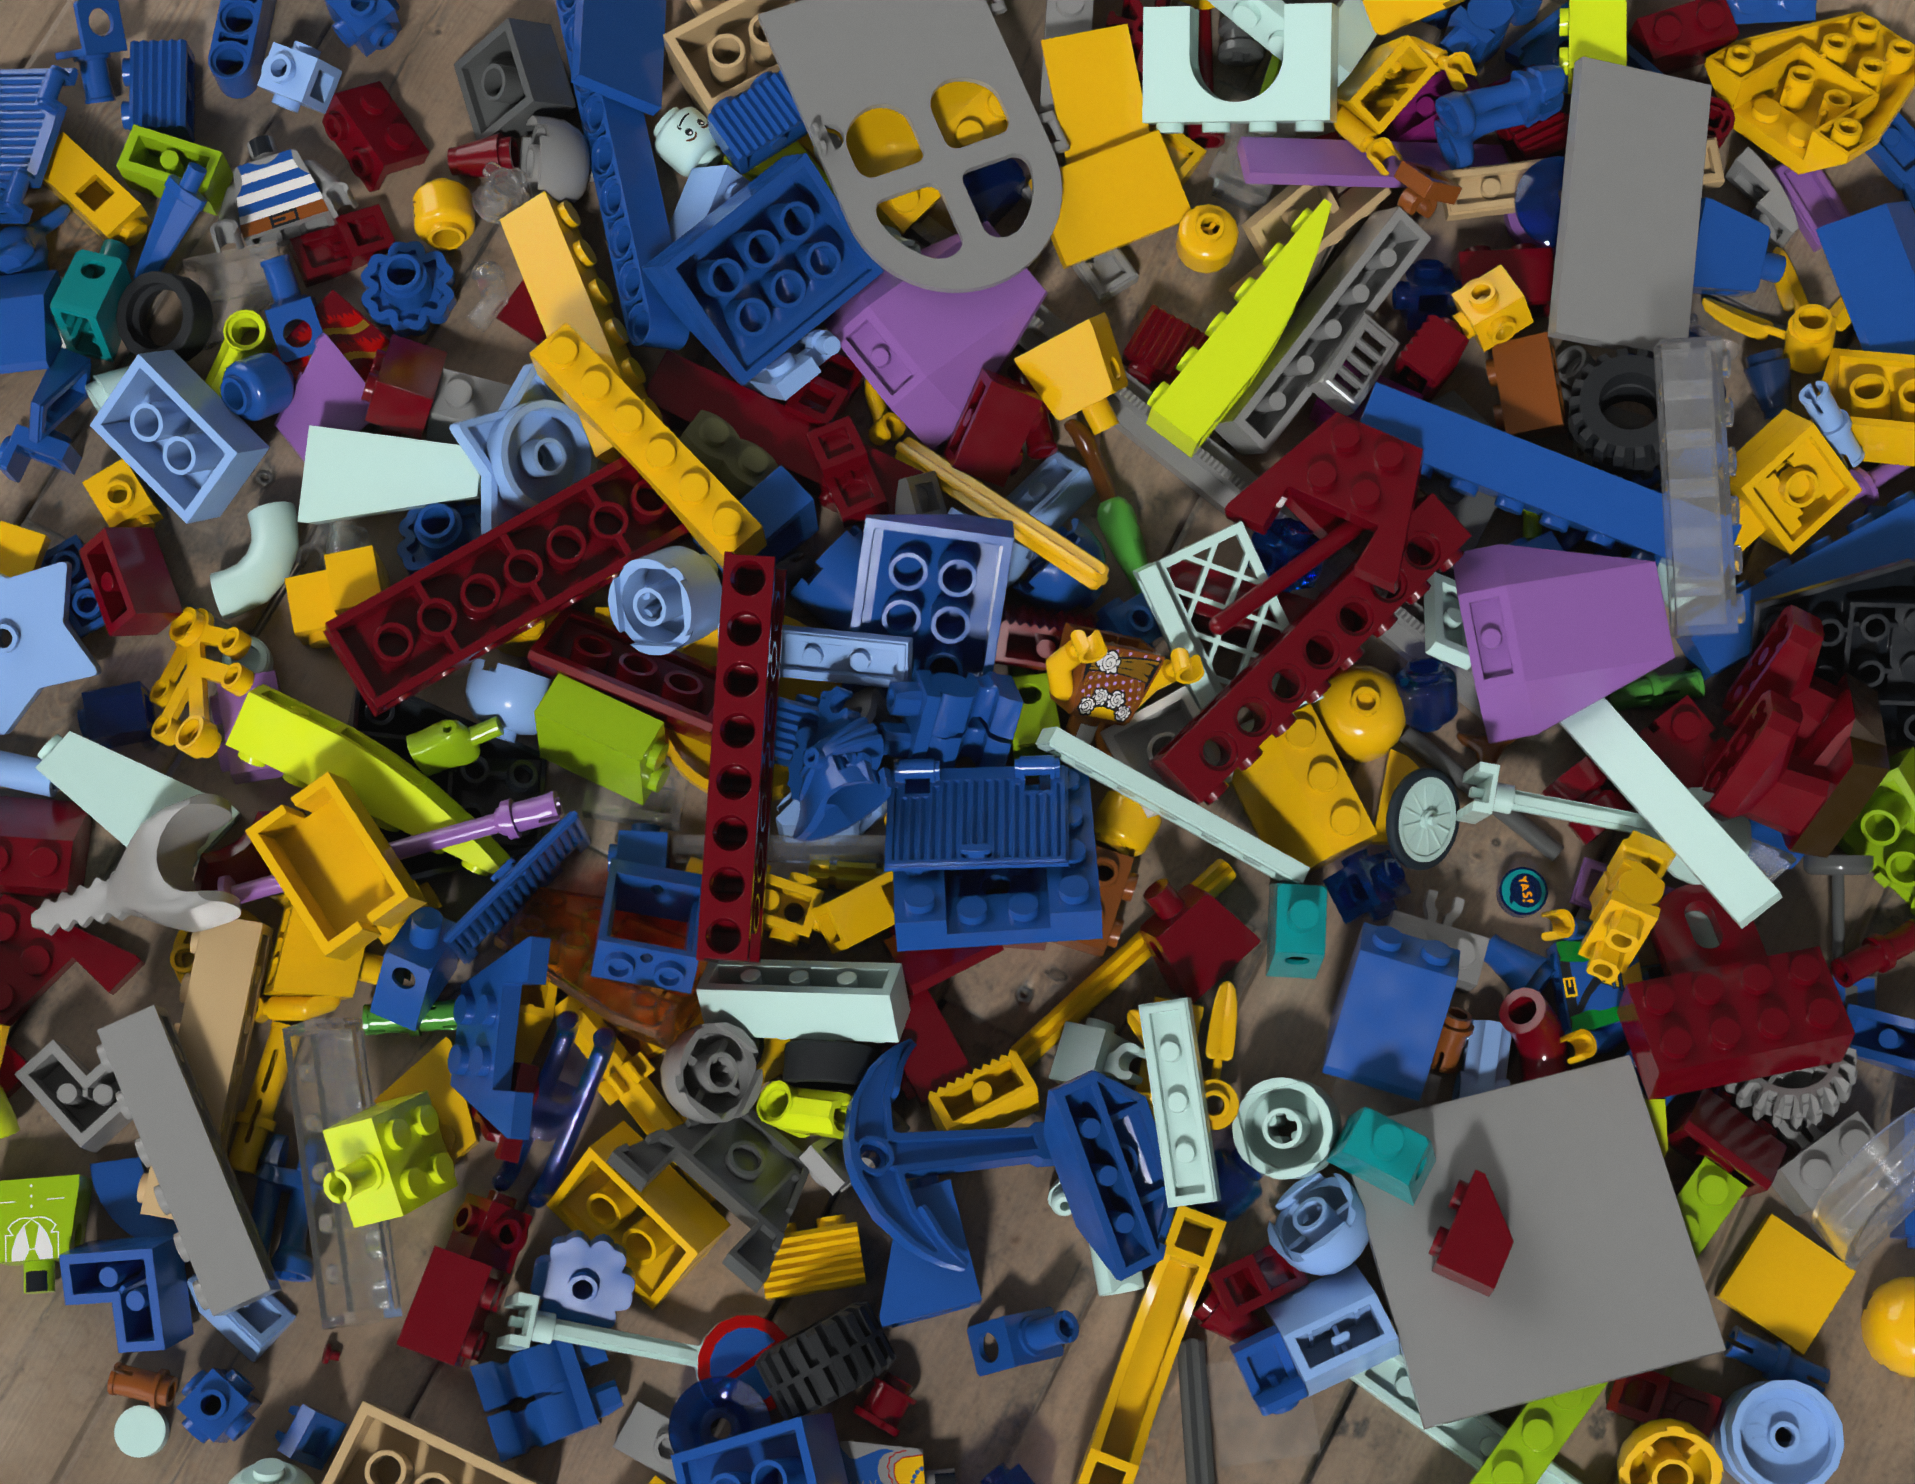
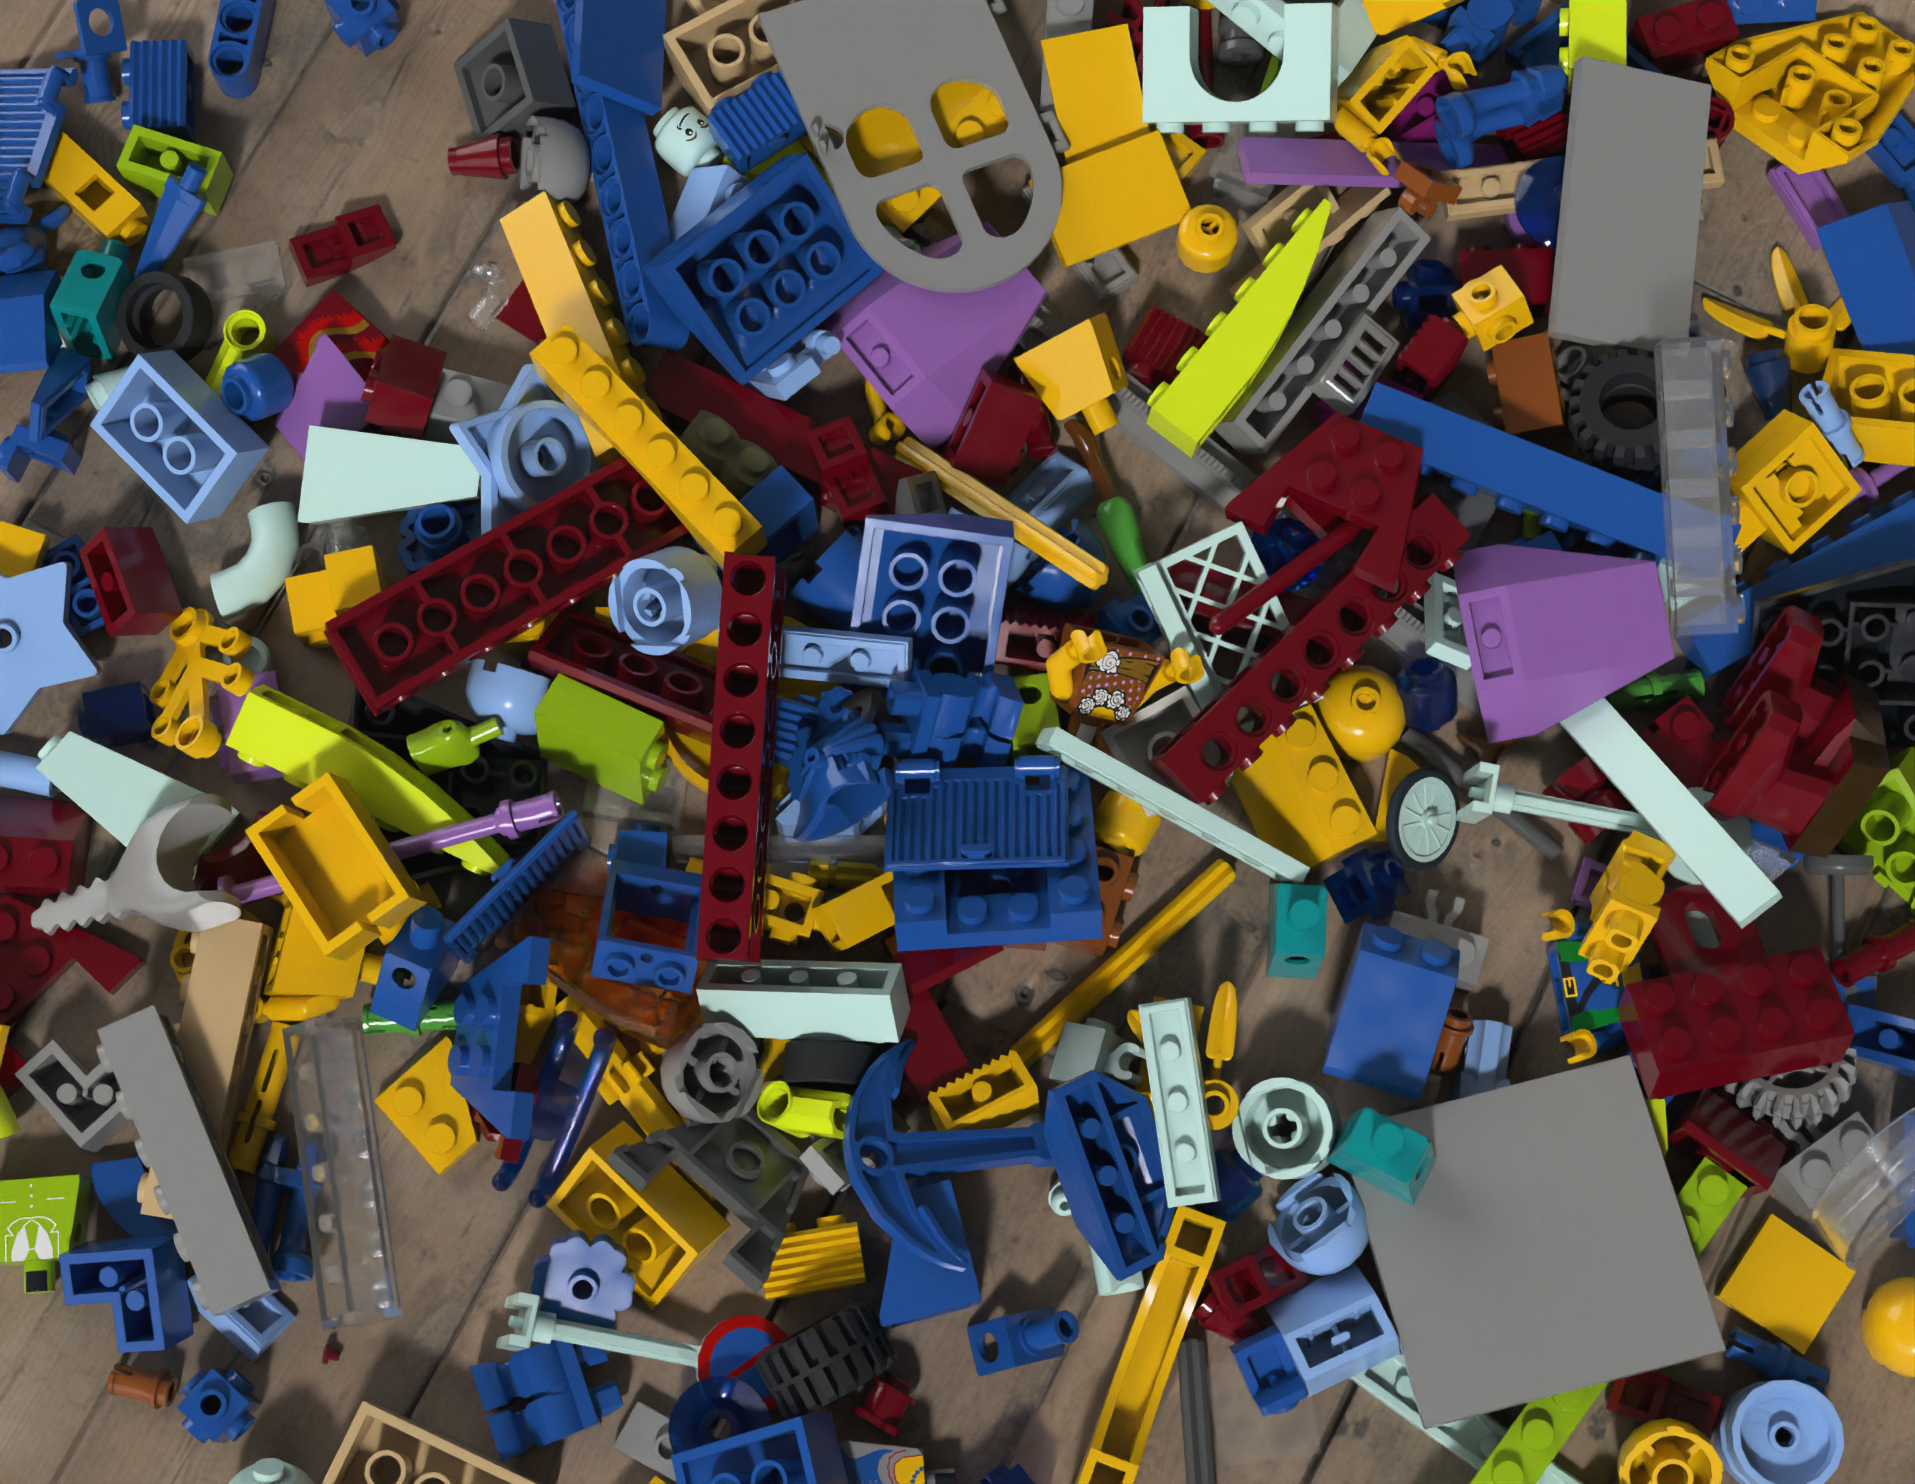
(122, 497): yellow brick -> none
(141, 1431): light aqua tile -> none
(278, 198): torso -> none
(288, 306): blue bracket -> none
(299, 77): light blue brick -> none
(310, 1436): blue tile -> none
(373, 133): dark red bracket -> none
(388, 1160): neon yellow brick -> none
(408, 288): blue plant -> none
(443, 214): yellow head -> none
(452, 1308): dark red piece -> none
(489, 1230): dark red brick -> none
(500, 193): clear brick -> none
(828, 393): dark red slope -> none
(995, 189): clear blue brick -> none
(1193, 938): dark red torso -> none
(1477, 1240): dark red slope -> none
(1518, 965): blue cone -> none
(1522, 892): clear blue tile -> none
(1536, 1033): dark red cylinder -> none
(1732, 252): blue torso -> none
(1763, 189): light grey slope -> none

